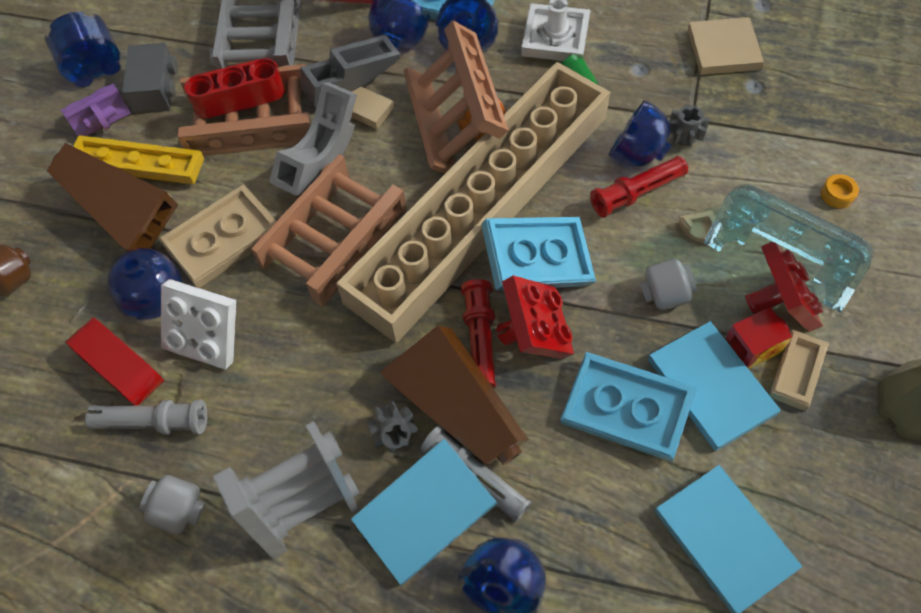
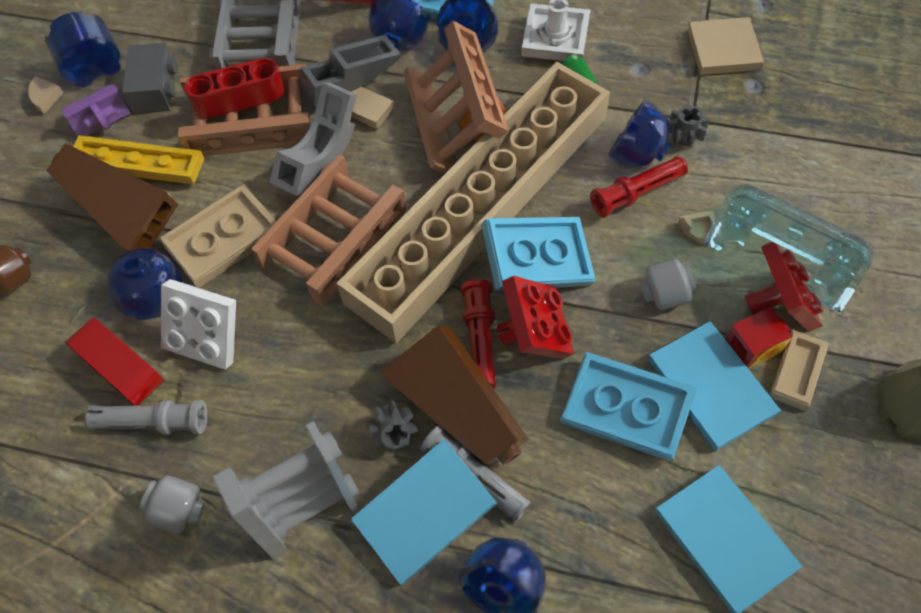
(43, 93): none -> tan tile
(839, 191): light orange tile -> none

